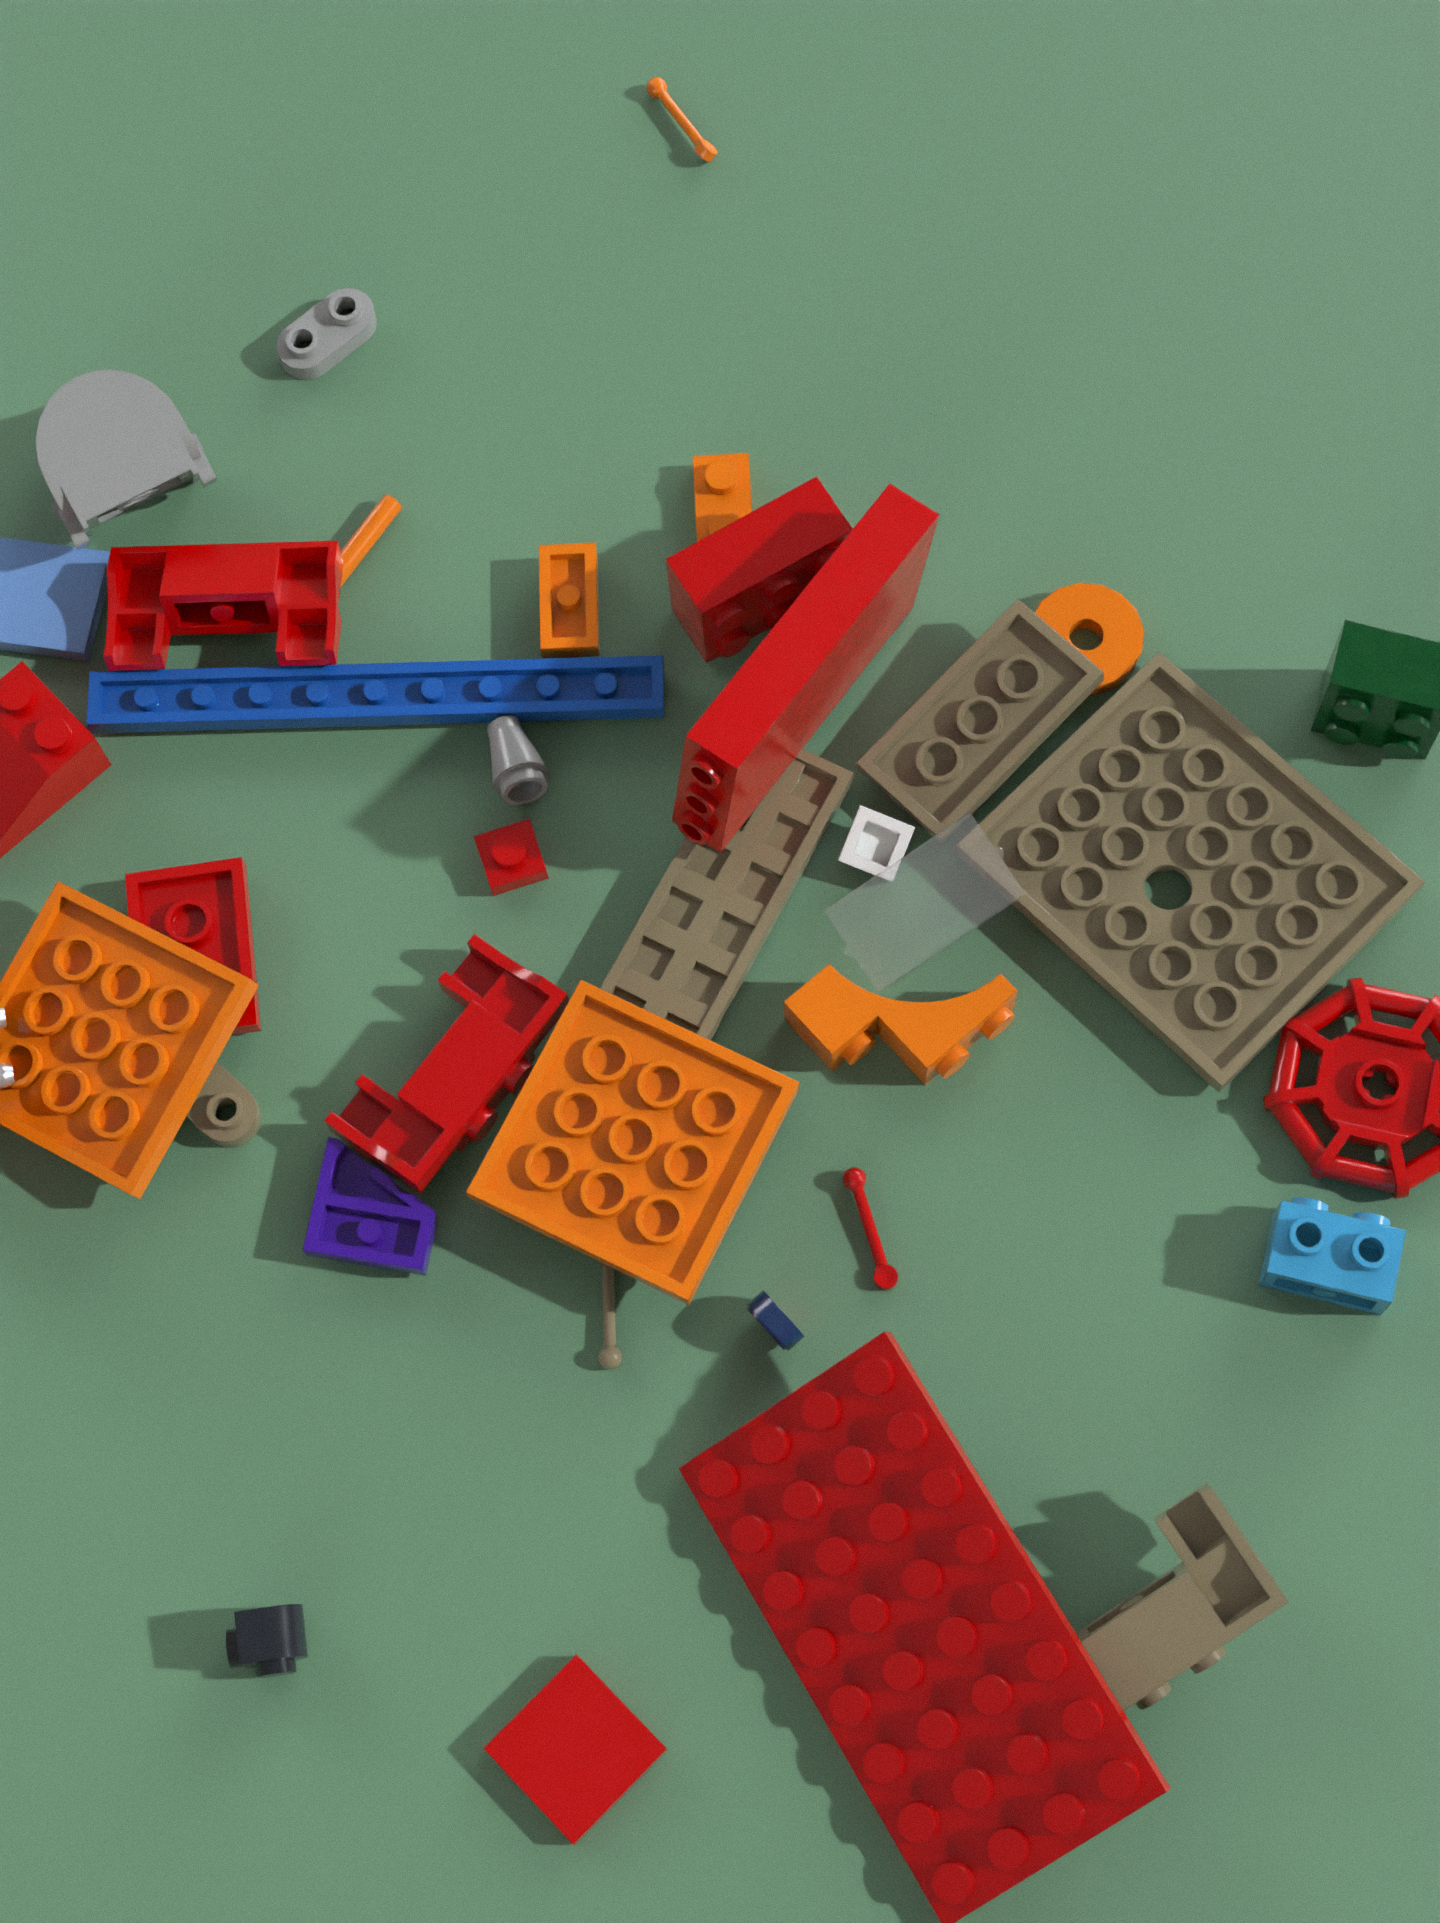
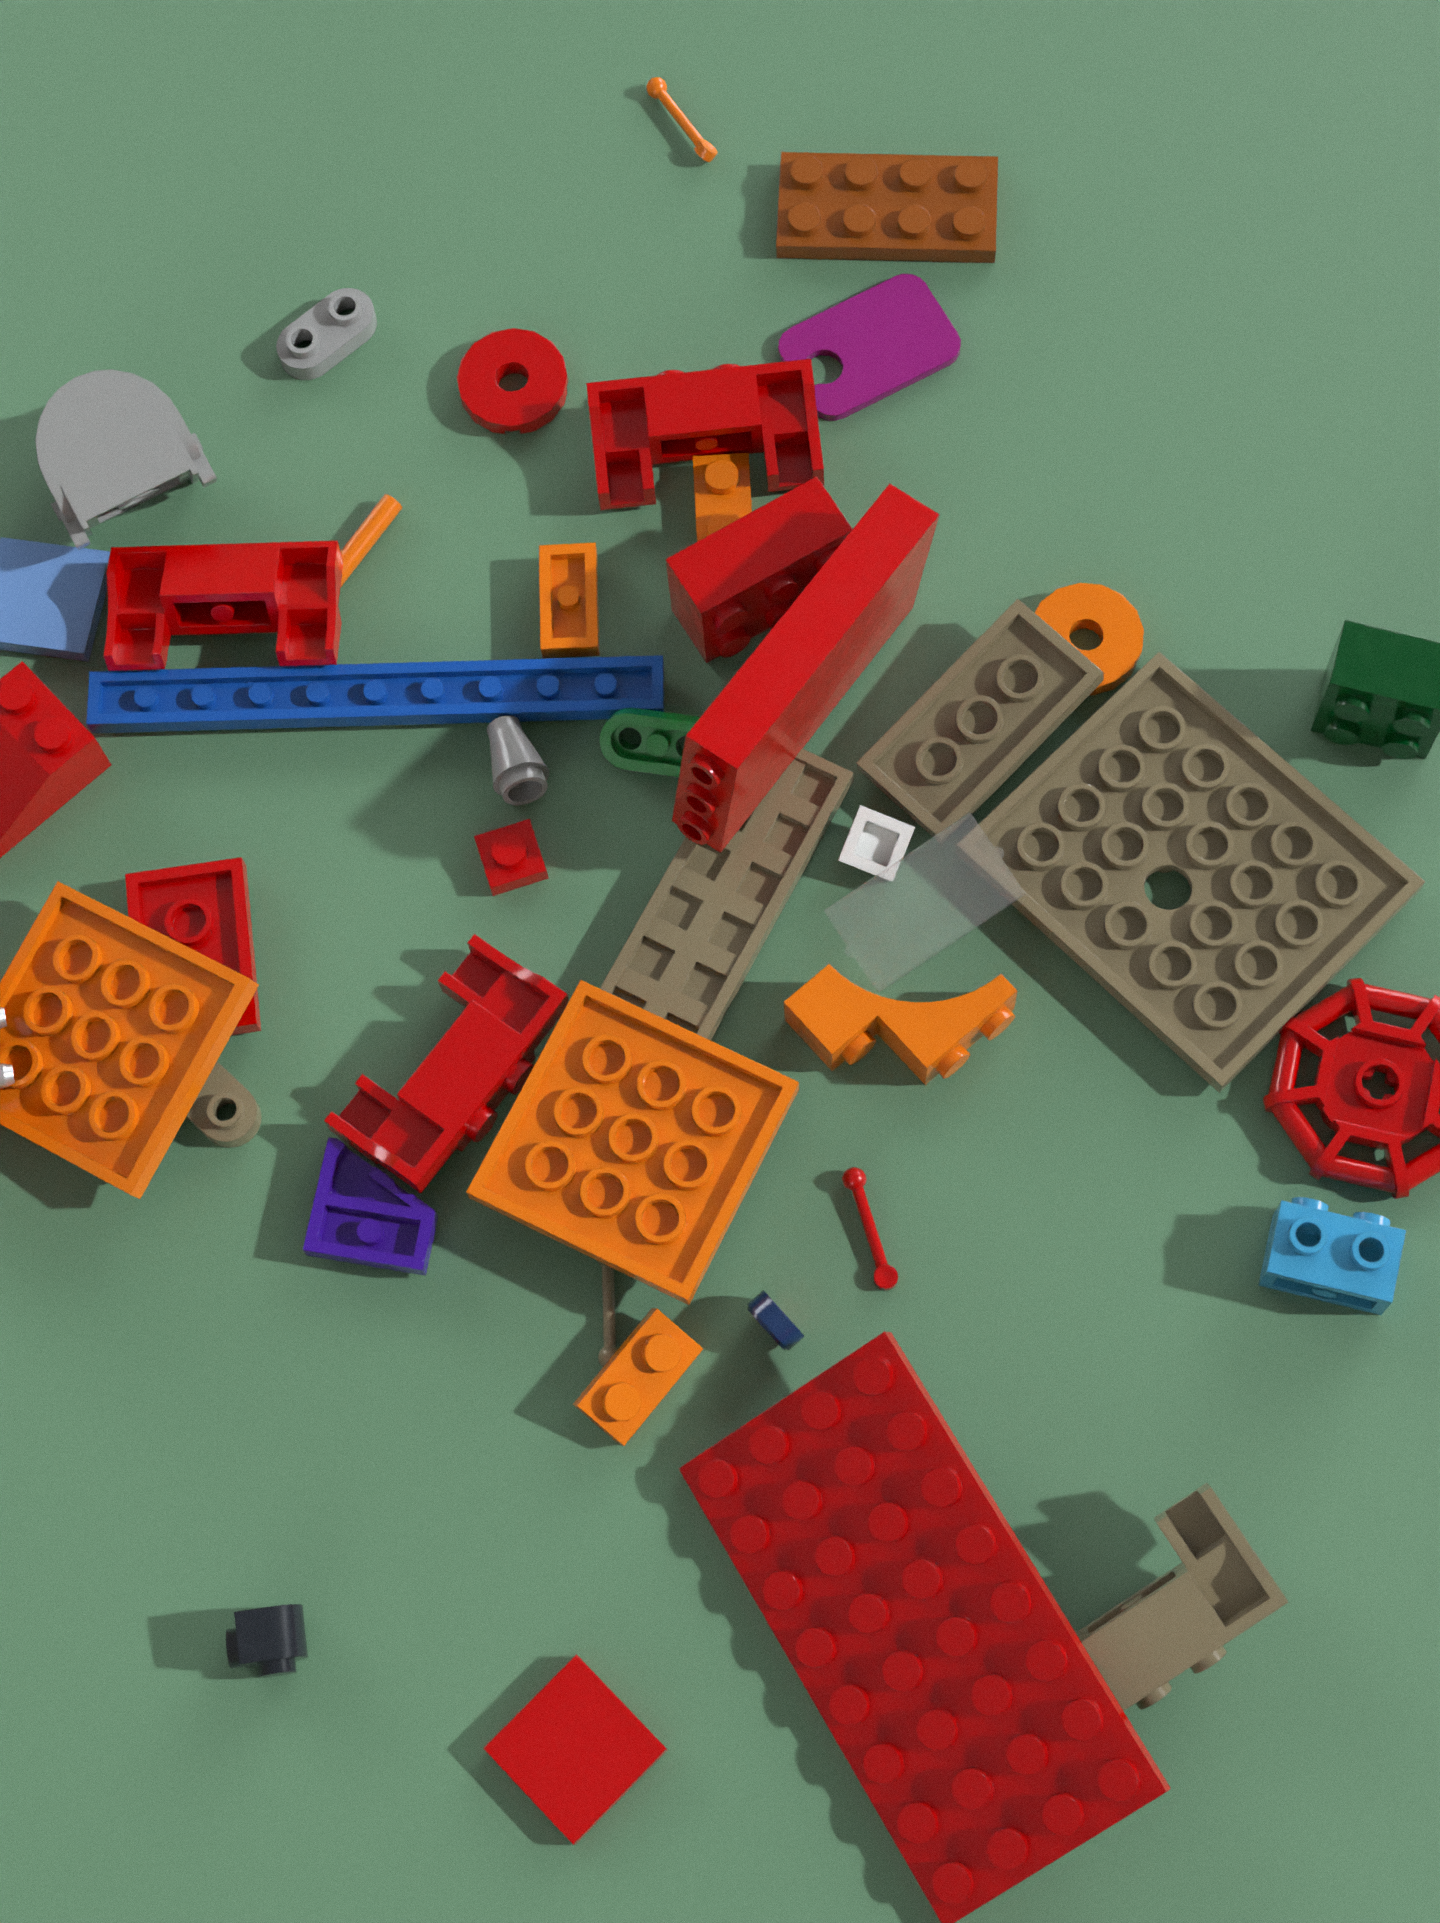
(506, 354): none -> red tile
(638, 1376): none -> orange plate
(660, 745): none -> green plate
(703, 414): none -> red bracket
(881, 341): none -> magenta piece
(887, 207): none -> dark orange plate

